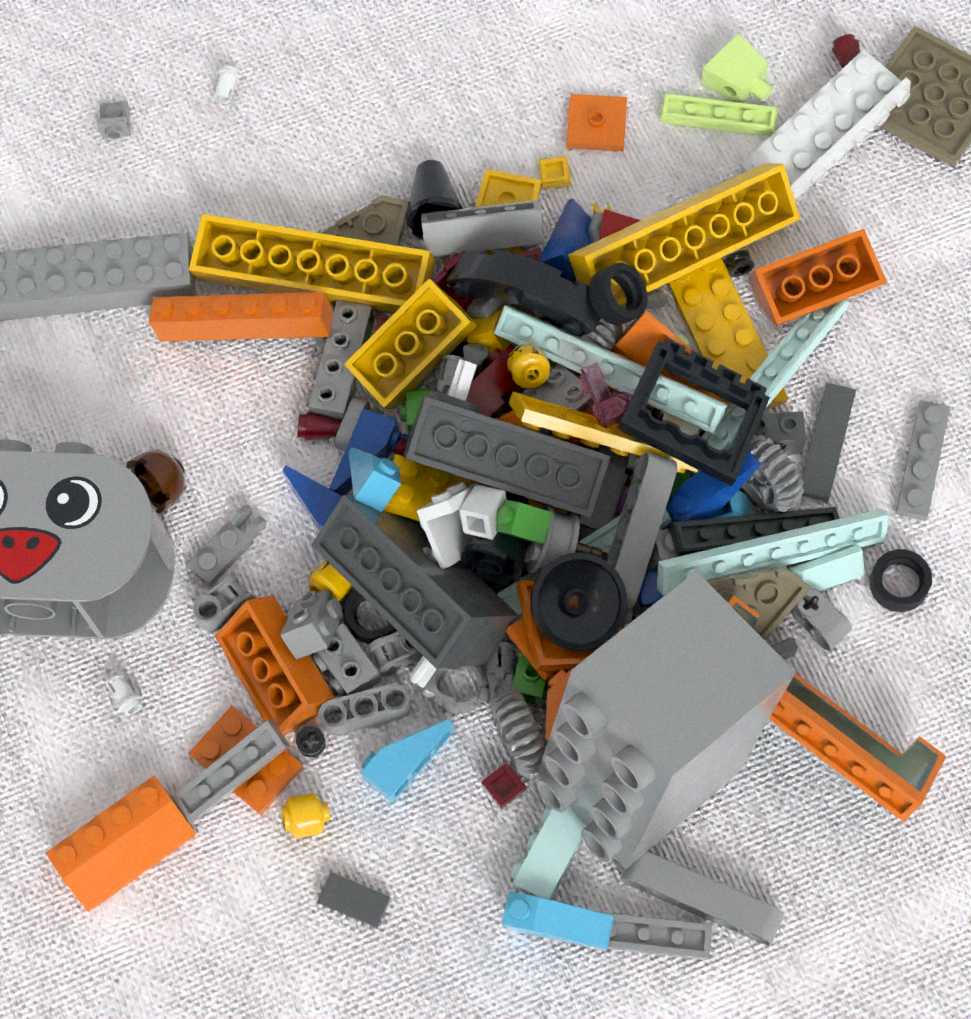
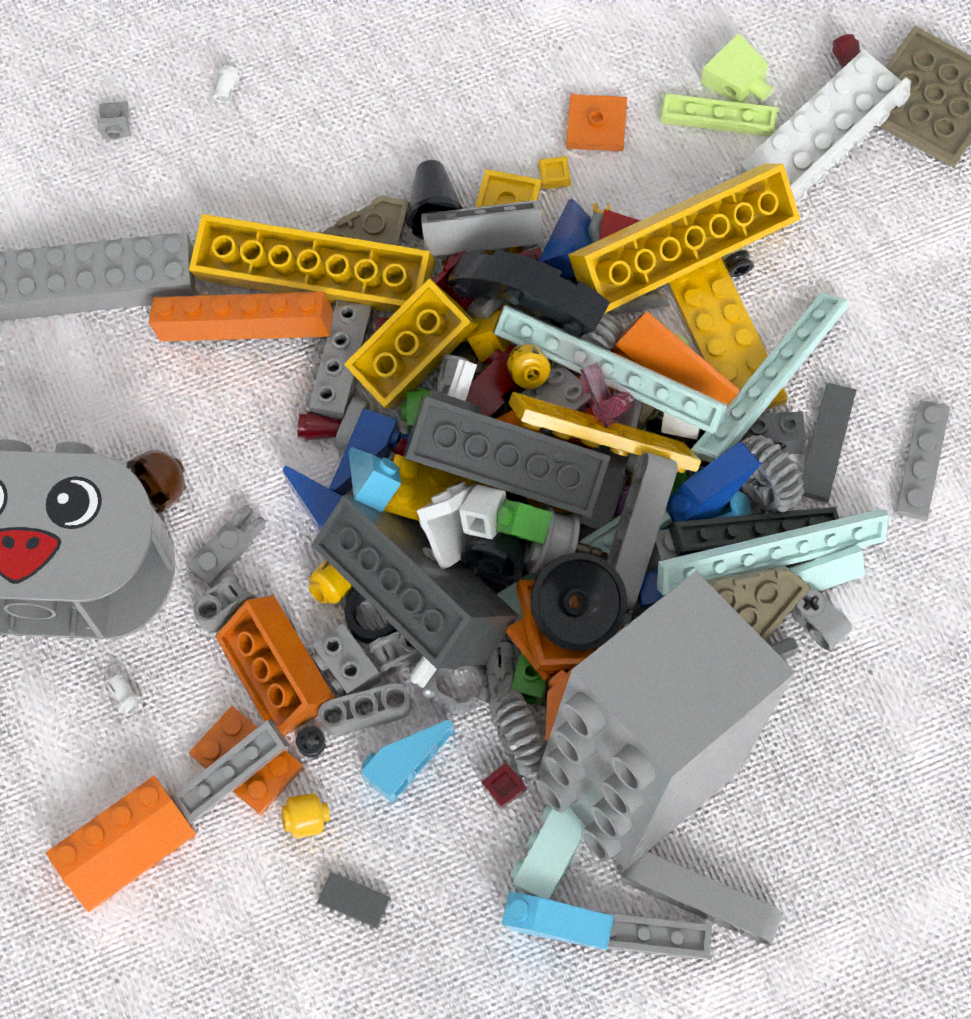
(312, 623): light grey brick -> none
(475, 354): dark grey piece -> none
(603, 299): black tyre -> none
(668, 437): black hinge -> none
(817, 278): orange slope -> none
(851, 748): orange window -> none
(911, 560): black tyre -> none

